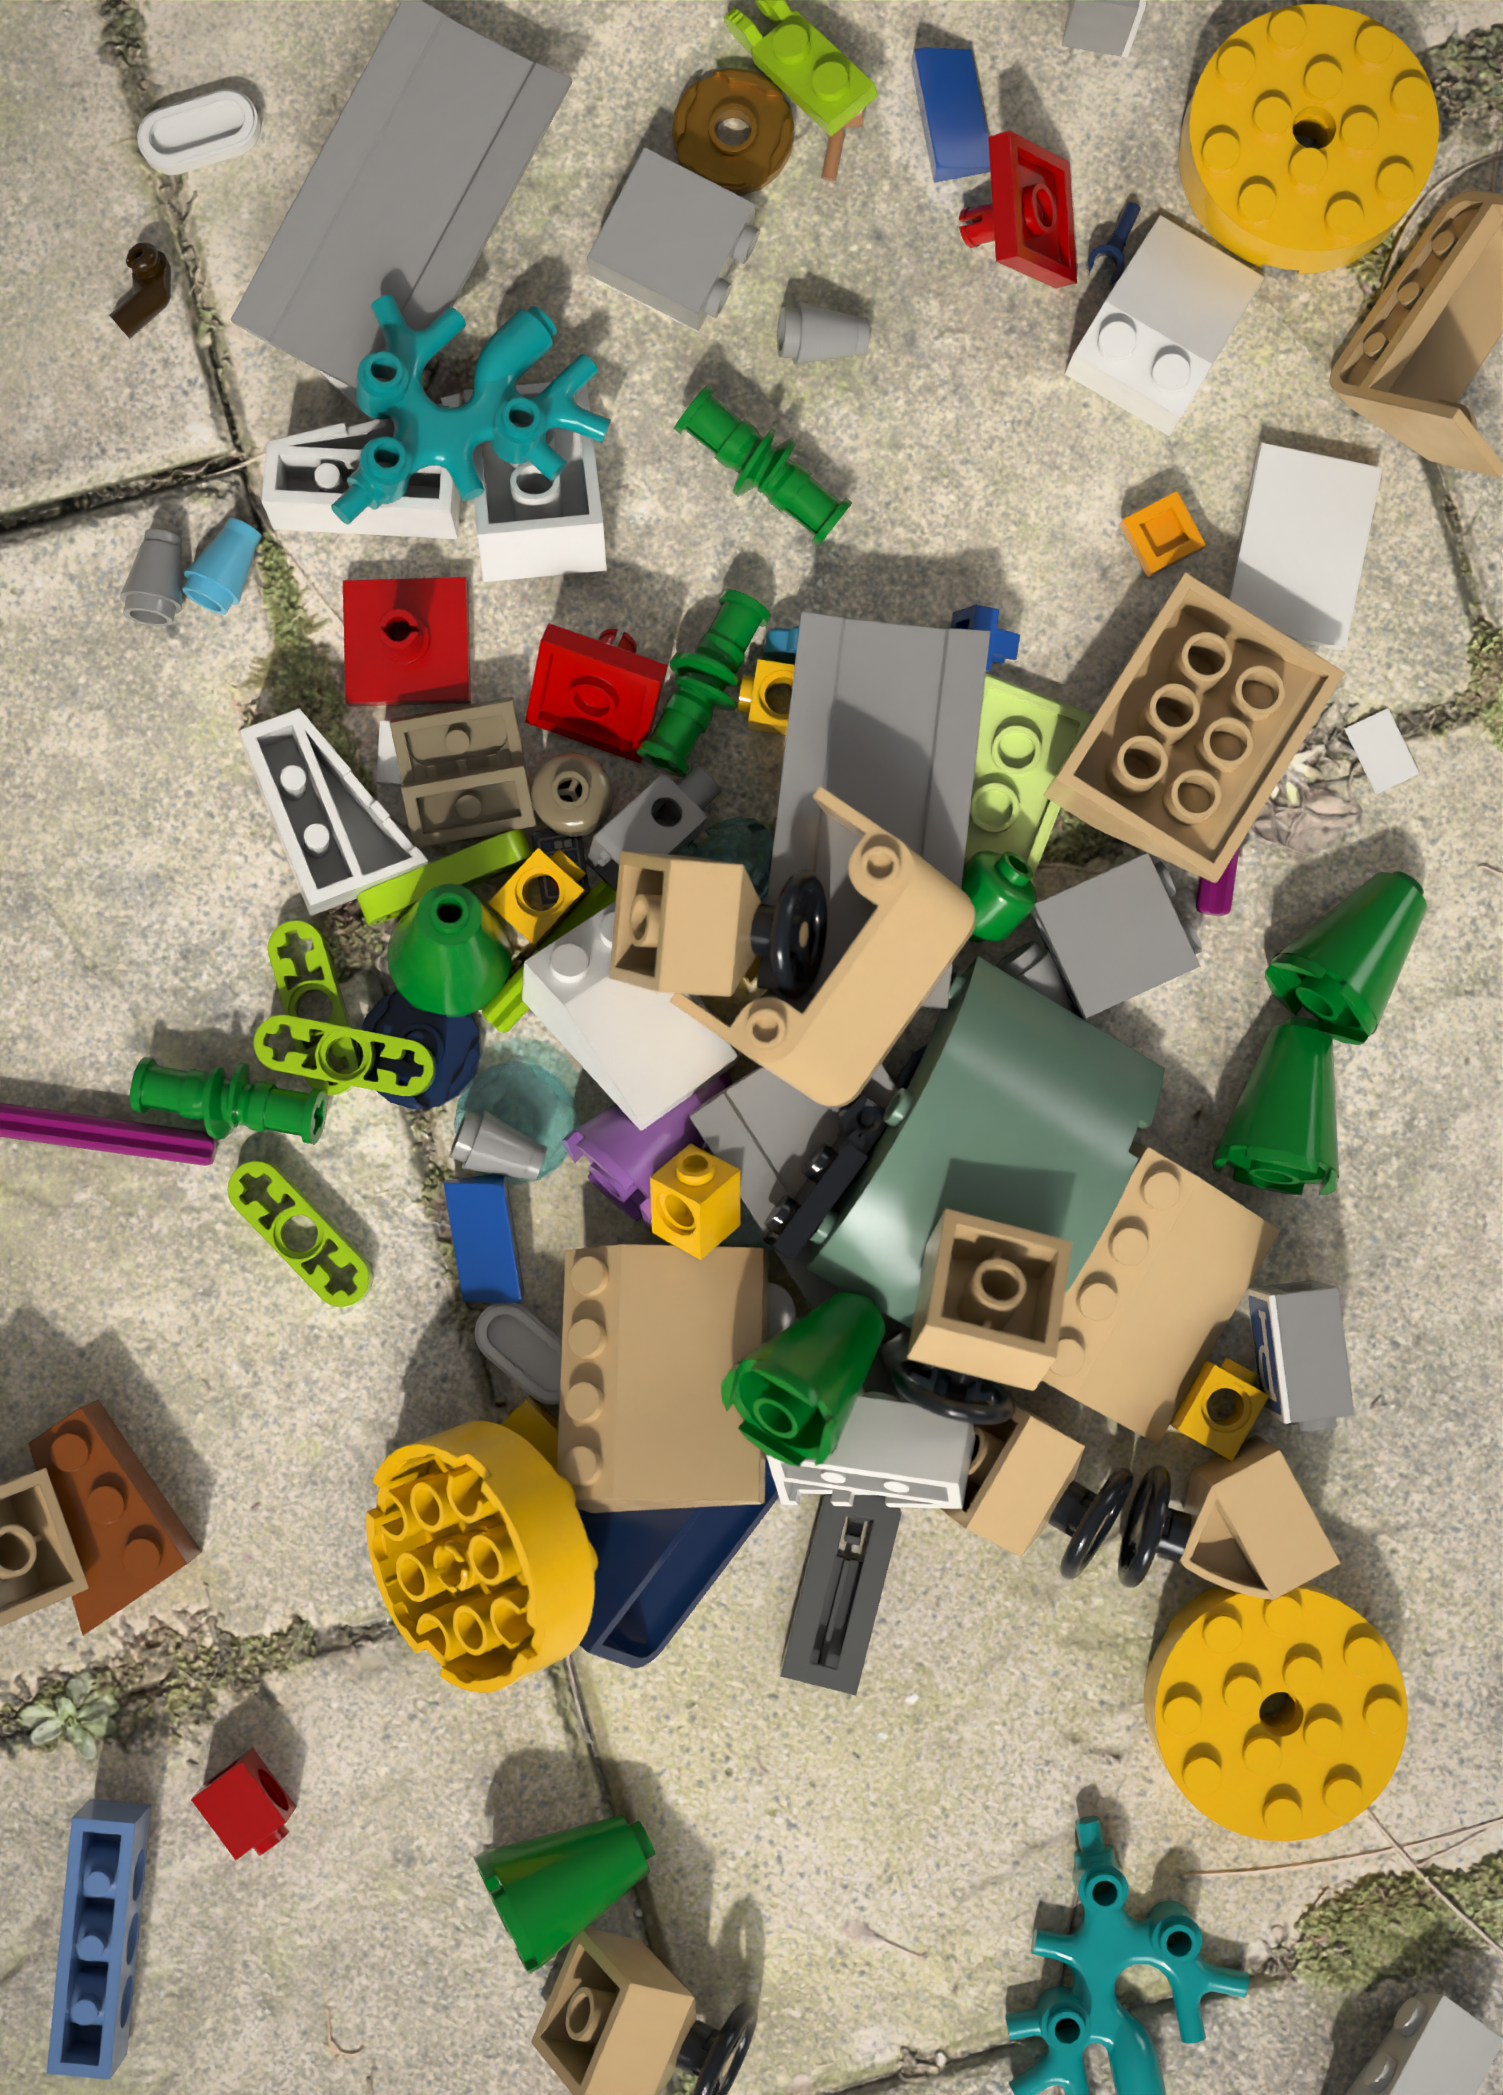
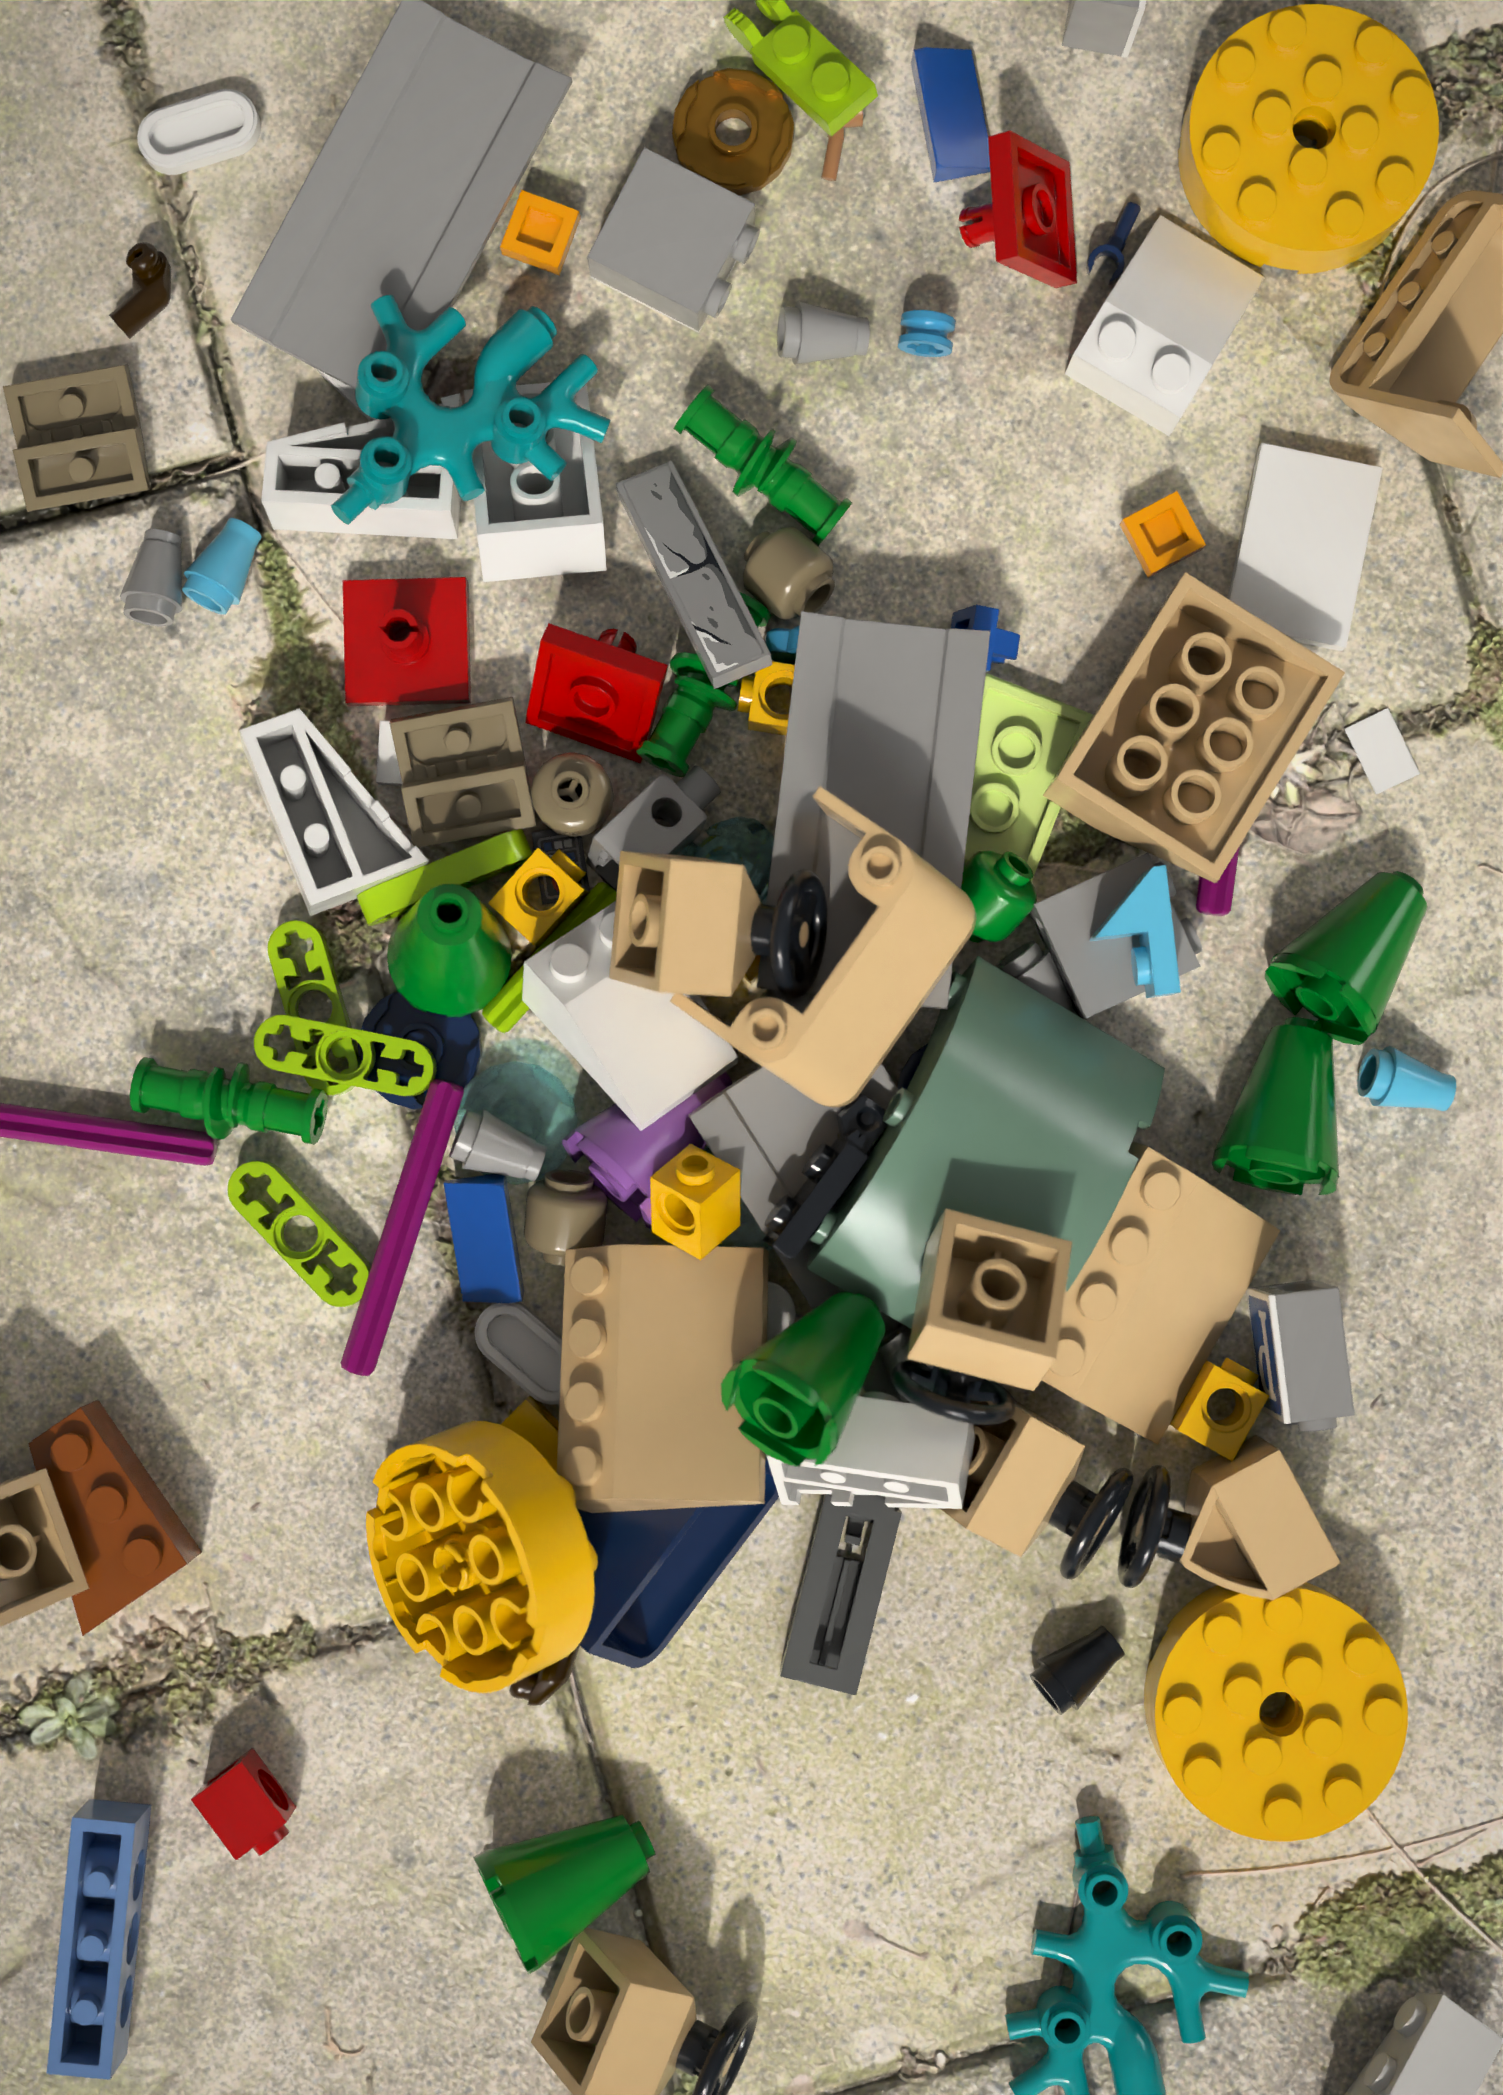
(77, 437): none -> dark tan slope
(402, 1227): none -> magenta axle
(540, 232): none -> light orange plate
(544, 1683): none -> dark brown arm
(564, 1214): none -> dark tan head
(693, 574): none -> light grey tile
(788, 573): none -> dark tan head
(926, 333): none -> dark azure bush
(1076, 1670): none -> black cone
(1147, 914): none -> medium azure slope
(1401, 1081): none -> medium azure cone

